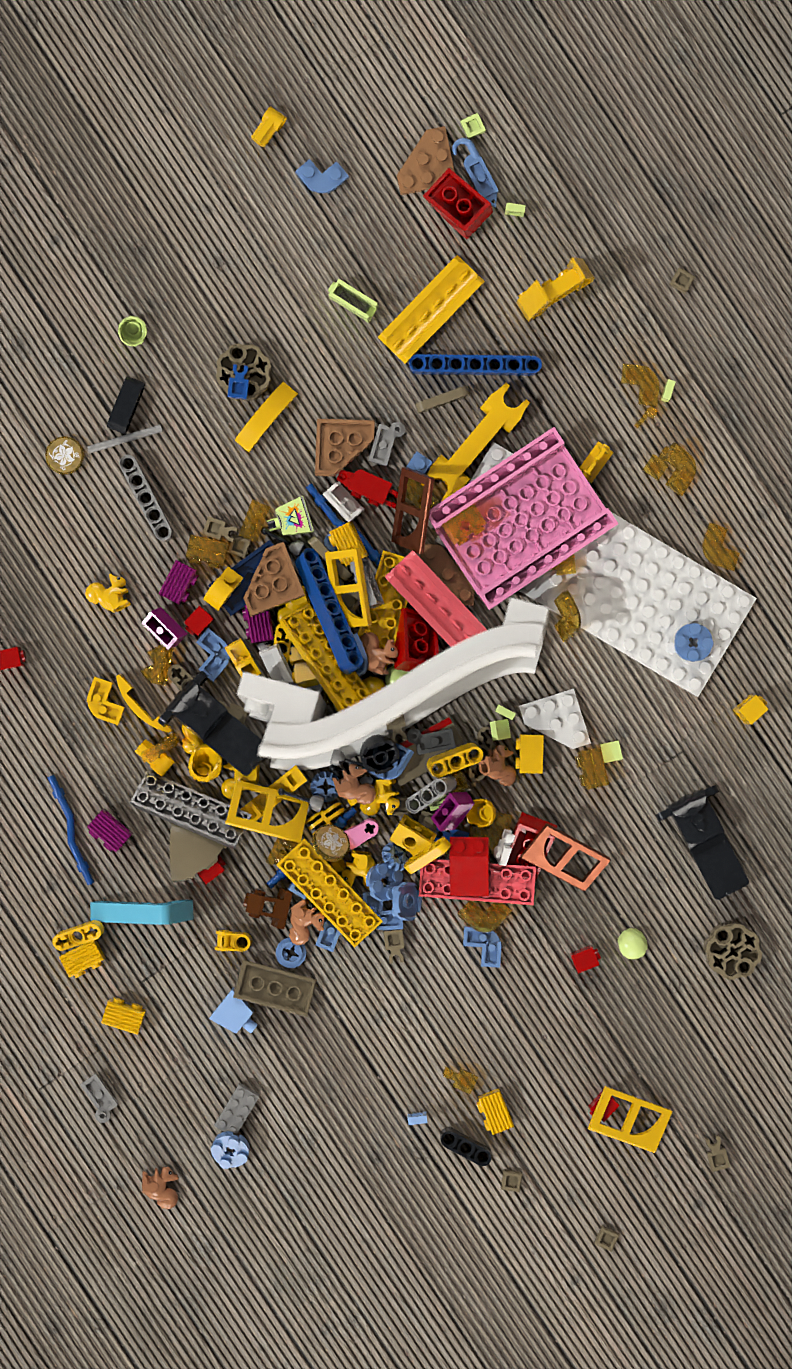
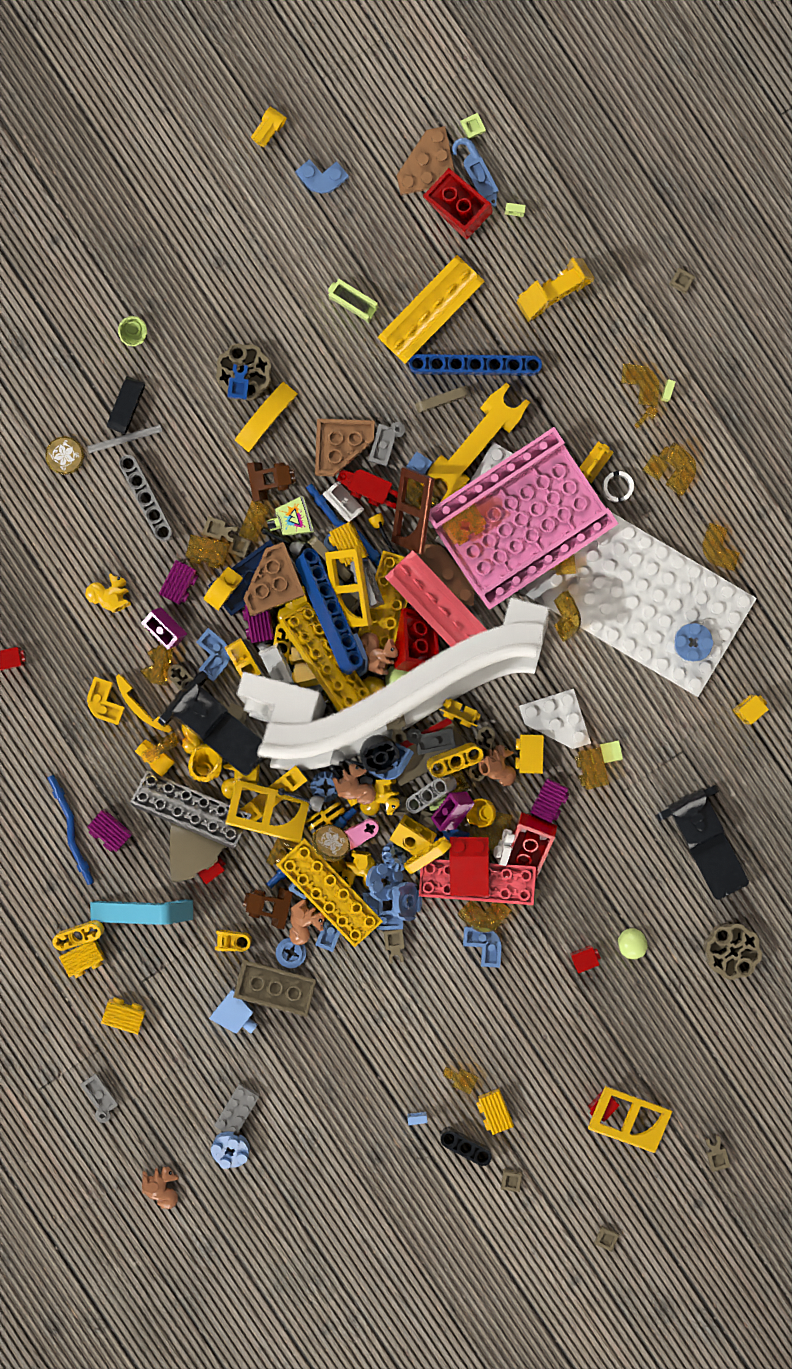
(198, 621): red brick -> none
(283, 477): none -> reddish brown tile
(377, 522): none -> hinge
(452, 710): none -> yellow hinge
(500, 729): yellowish green tile -> none
(505, 712): yellowish green tile -> none
(535, 855): window -> none
(549, 800): none -> magenta brick
(622, 474): none -> white piece

